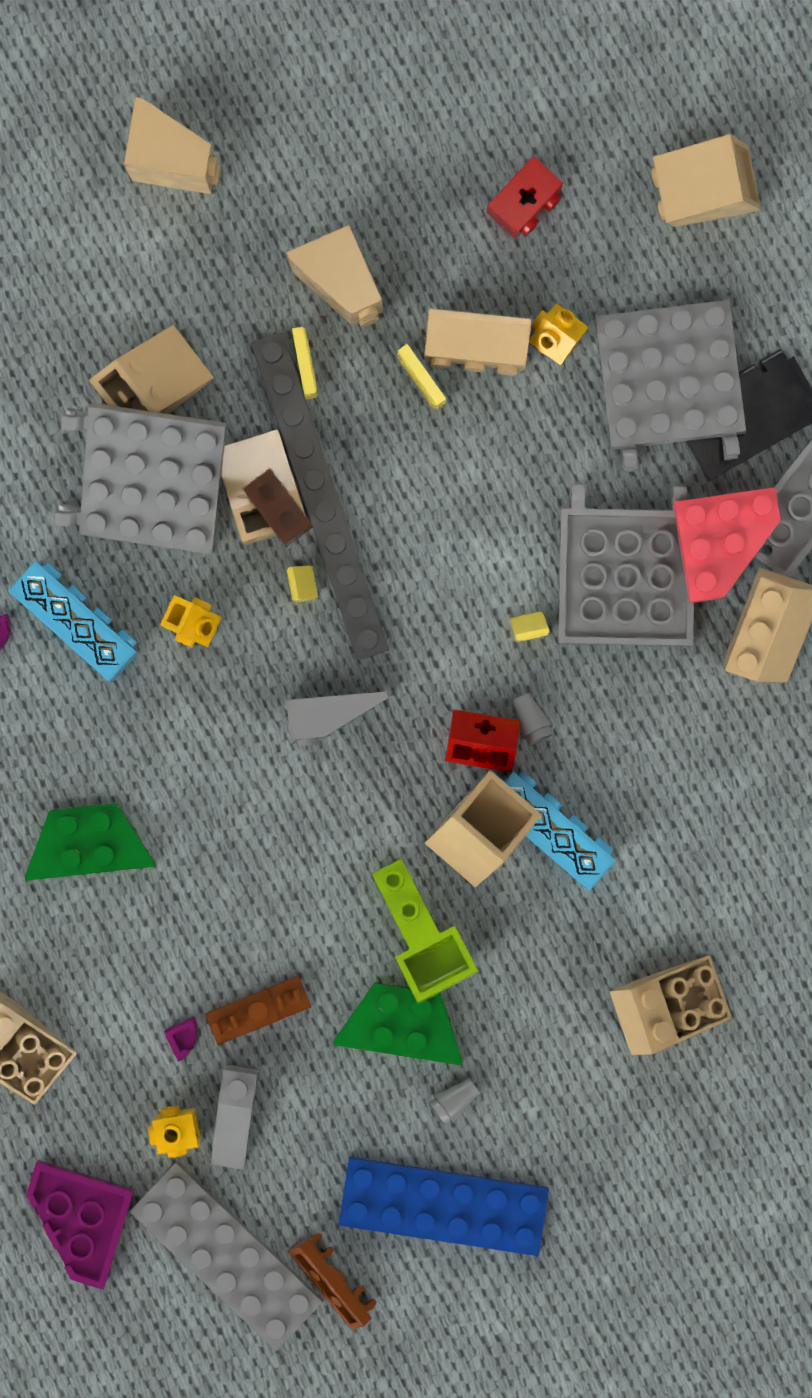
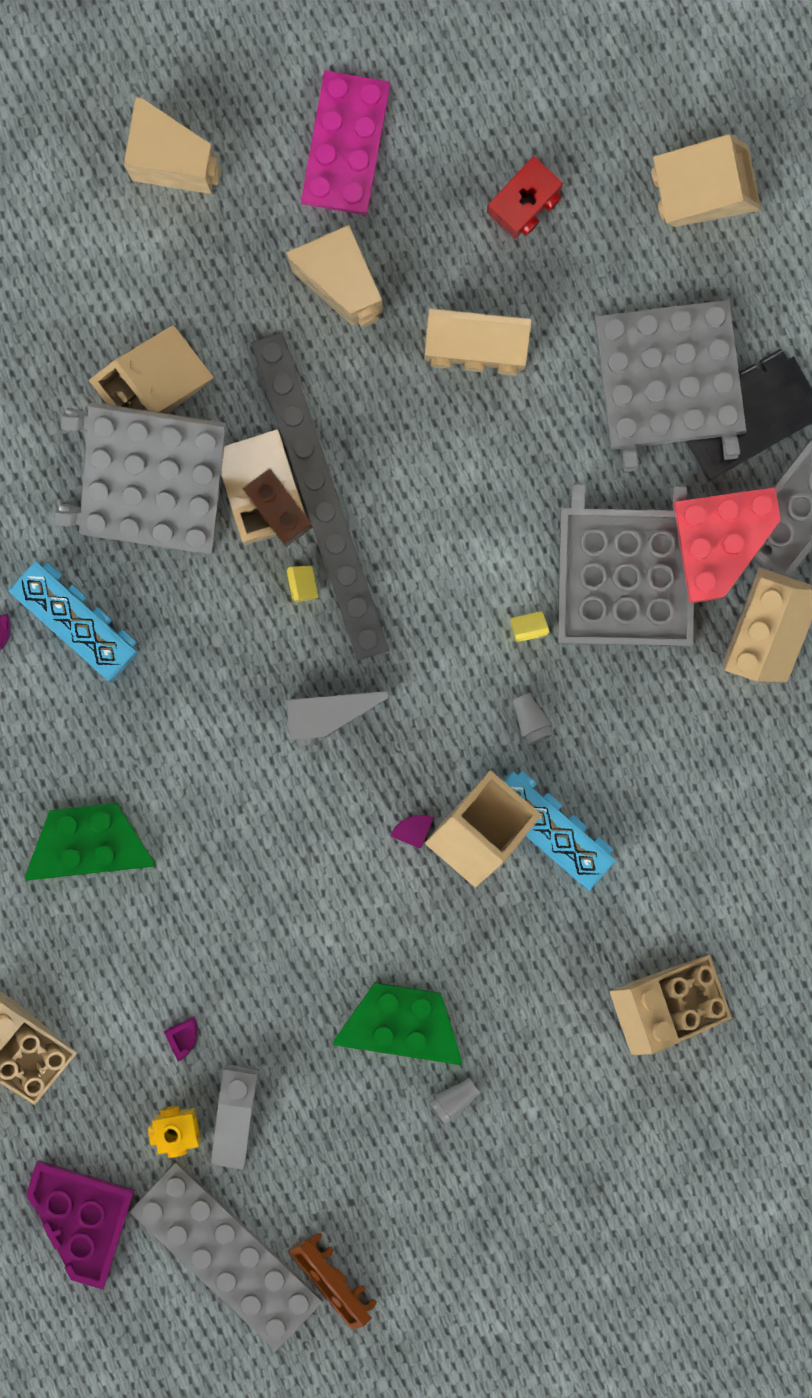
(191, 621): yellow brick -> none
(258, 1010): dark orange plate -> none
(305, 362): light yellow tile -> none
(345, 143): none -> dark pink plate
(413, 830): none -> magenta tile
(421, 377): light yellow tile -> none
(433, 958): lime plate -> none
(443, 1206): blue plate -> none
(482, 740): red brick -> none
(557, 333): yellow brick -> none

